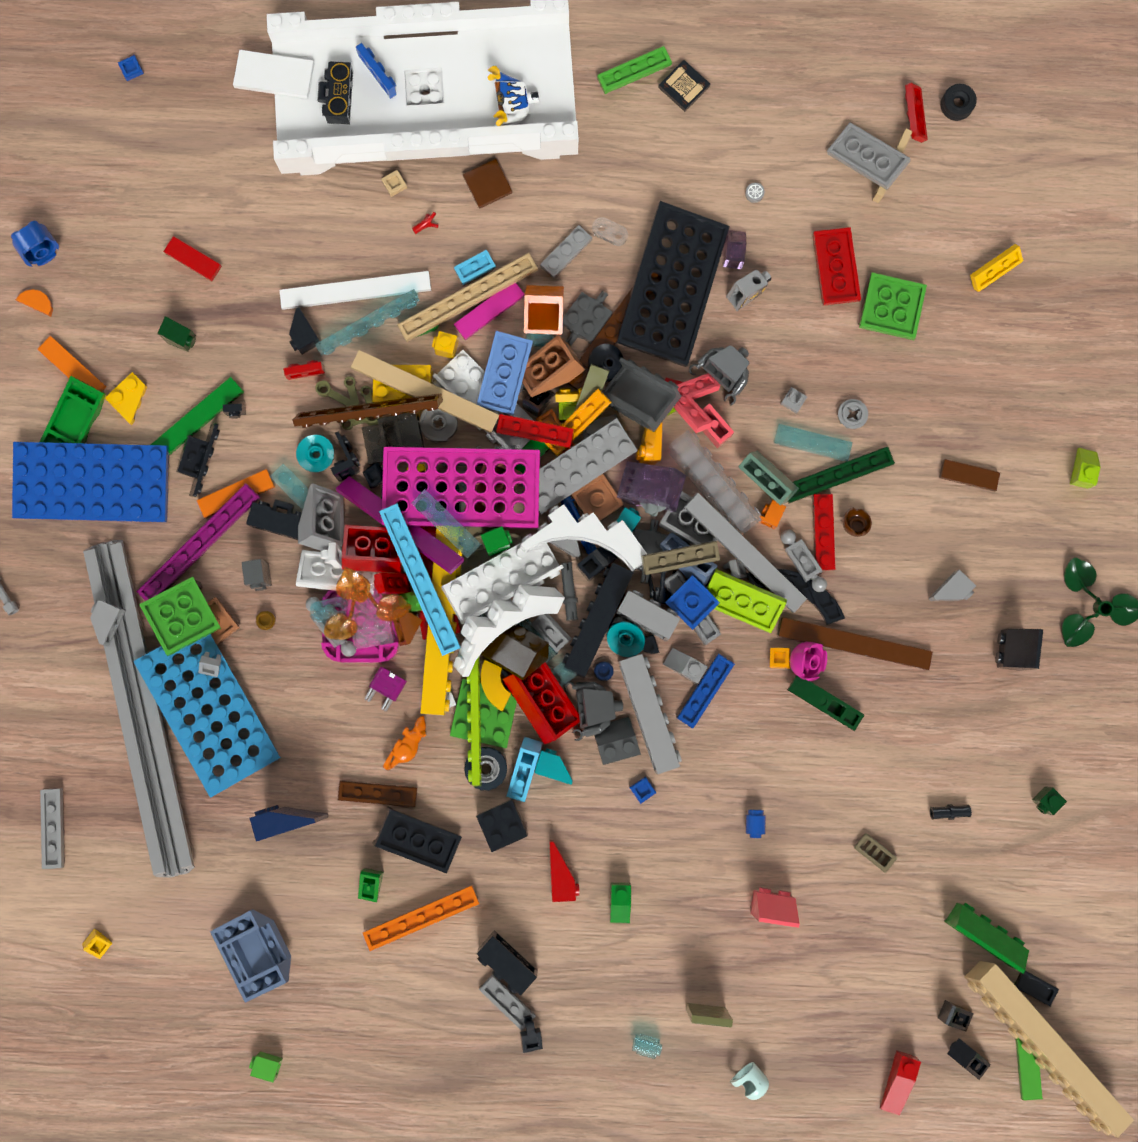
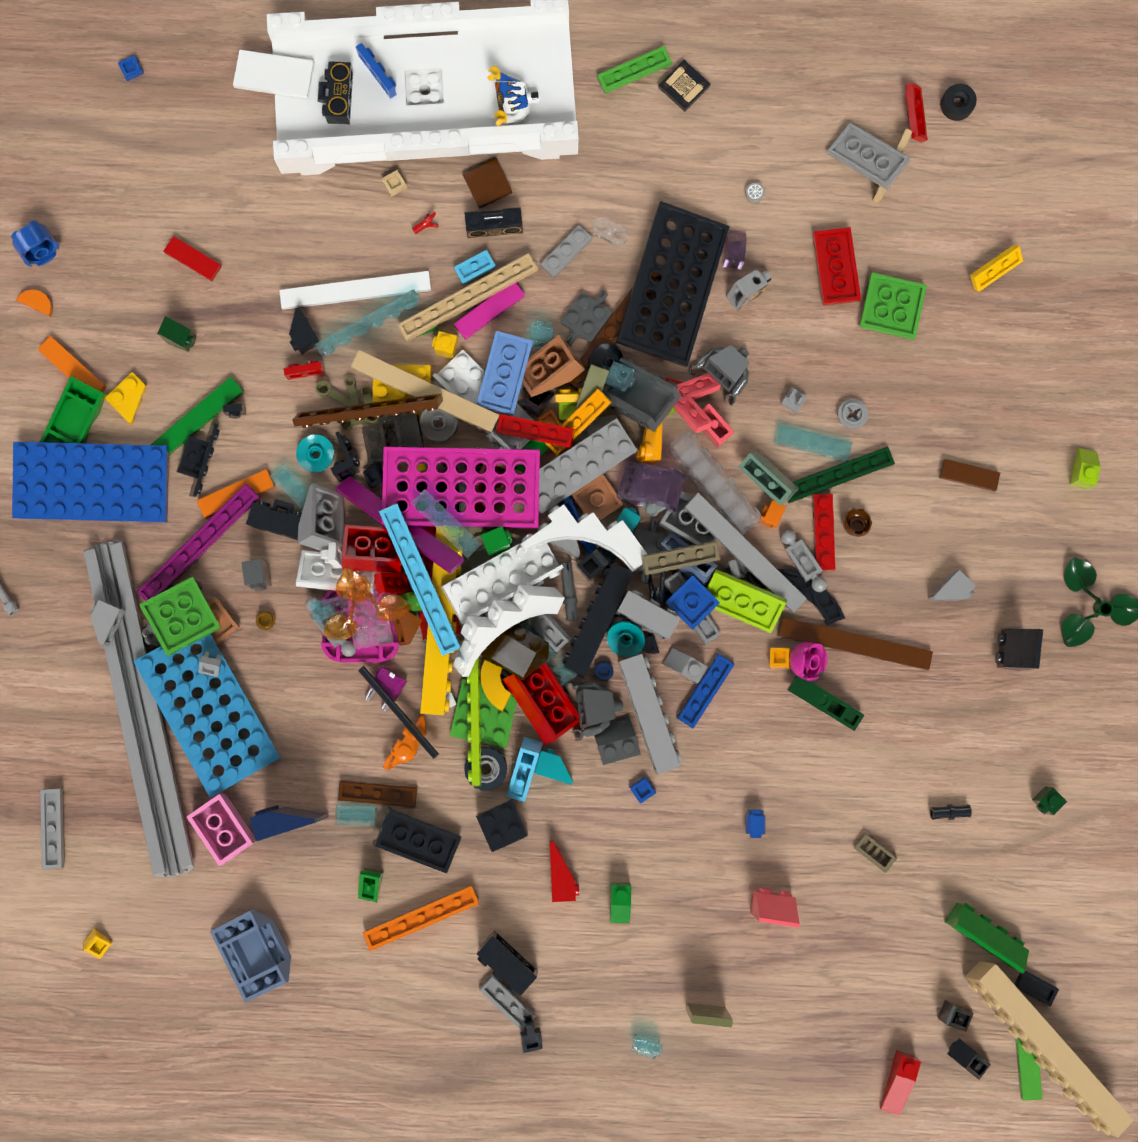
(149, 636): none -> light grey plant
(221, 829): none -> bright pink brick
(265, 1066): bright green brick -> none
(355, 815): none -> clear light blue plate
(398, 712): none -> black piece
(493, 222): none -> black piece
(543, 309): orange slope -> none
(620, 376): none -> clear light blue brick
(753, 1081): light aqua helmet -> none

